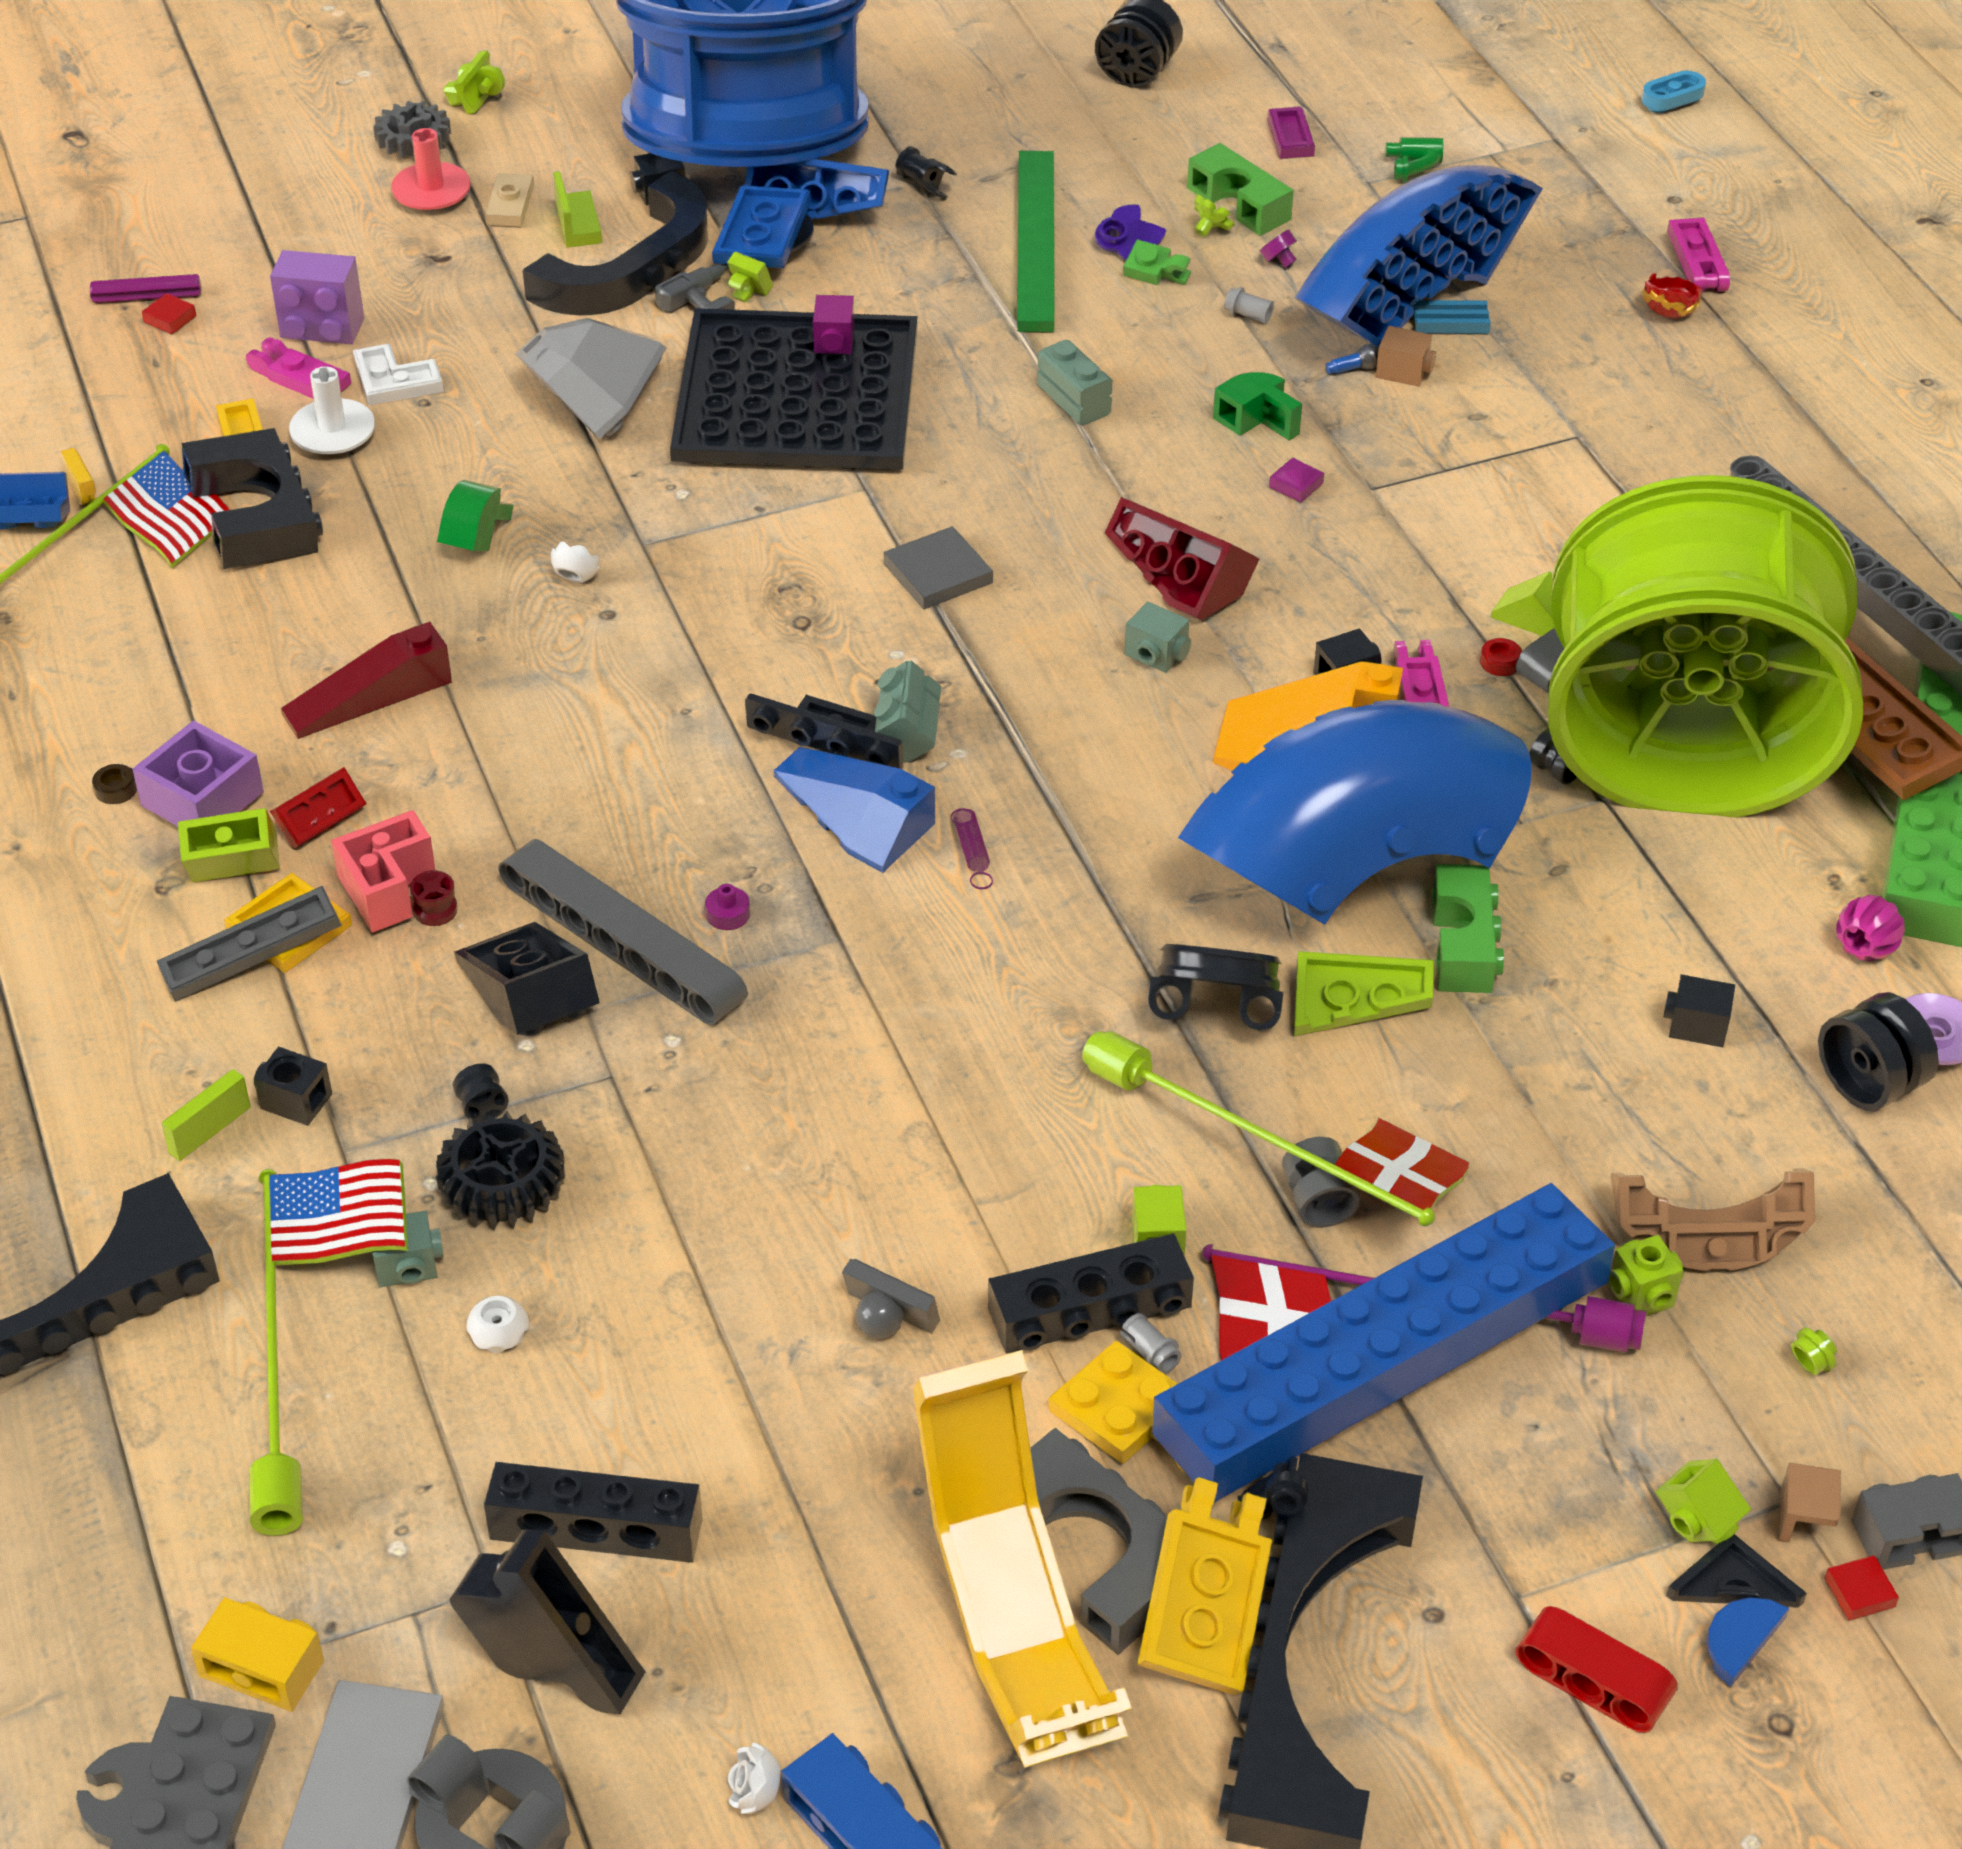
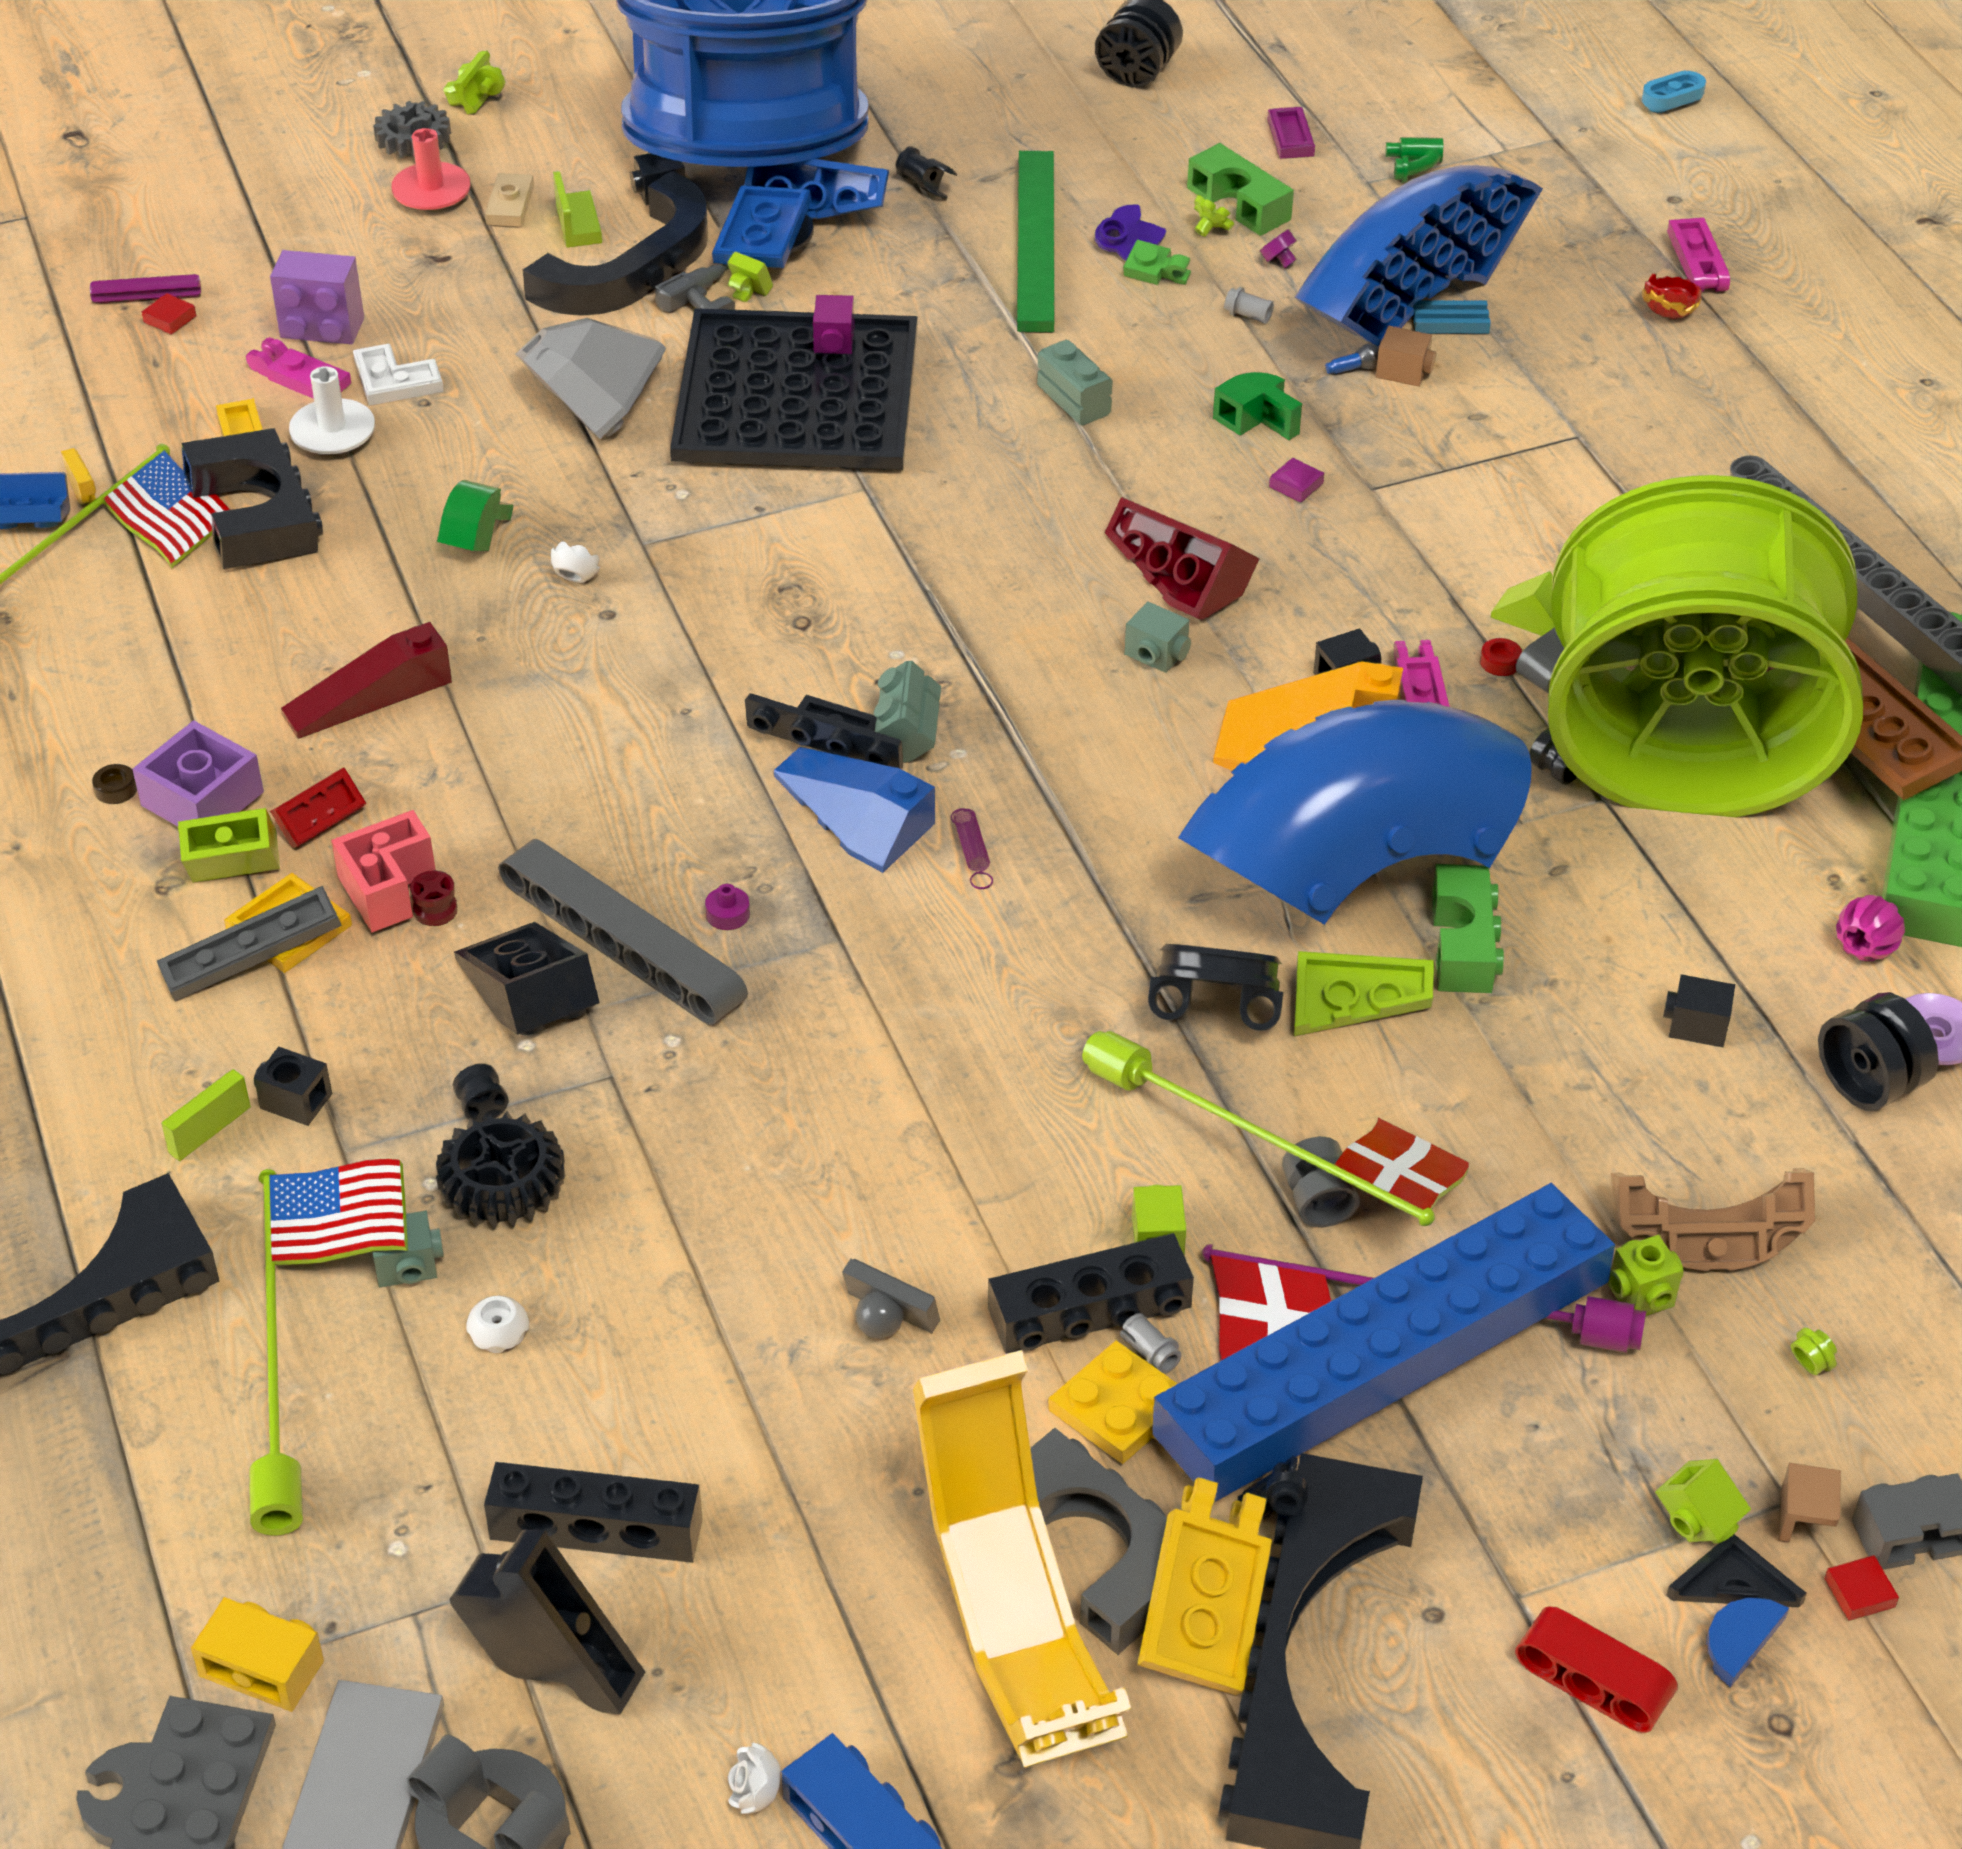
(938, 567): dark grey tile -> none

